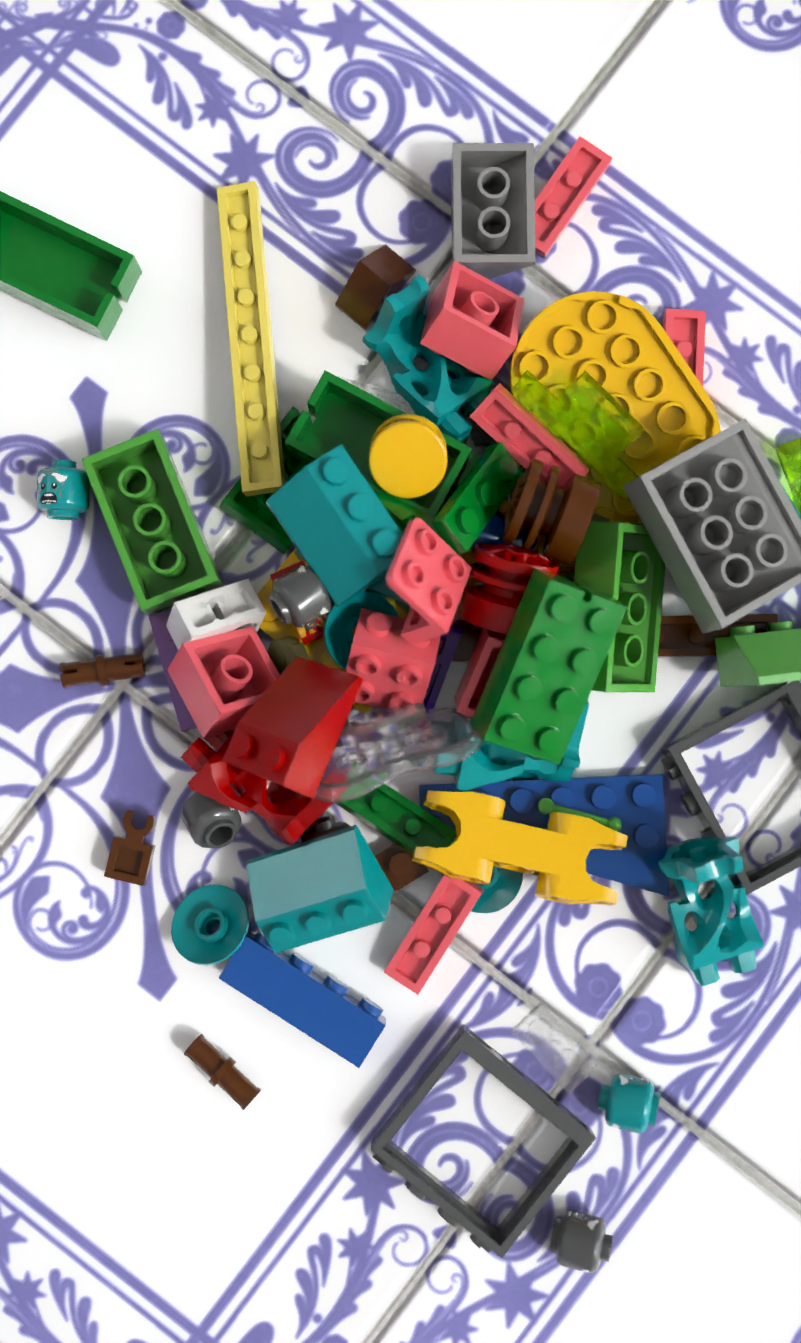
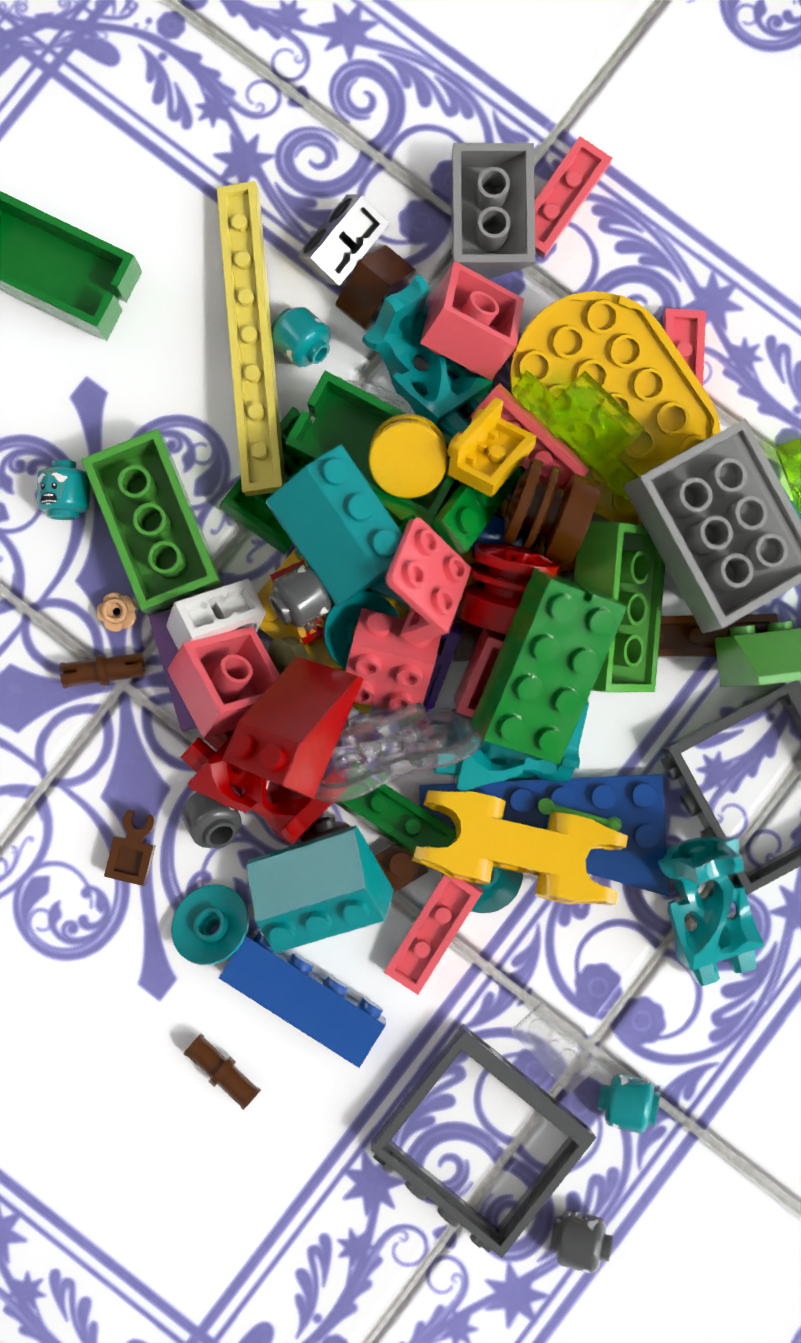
(127, 612): none -> light nougat plate
(301, 336): none -> teal head
(343, 239): none -> brick
(488, 450): none -> yellow bracket

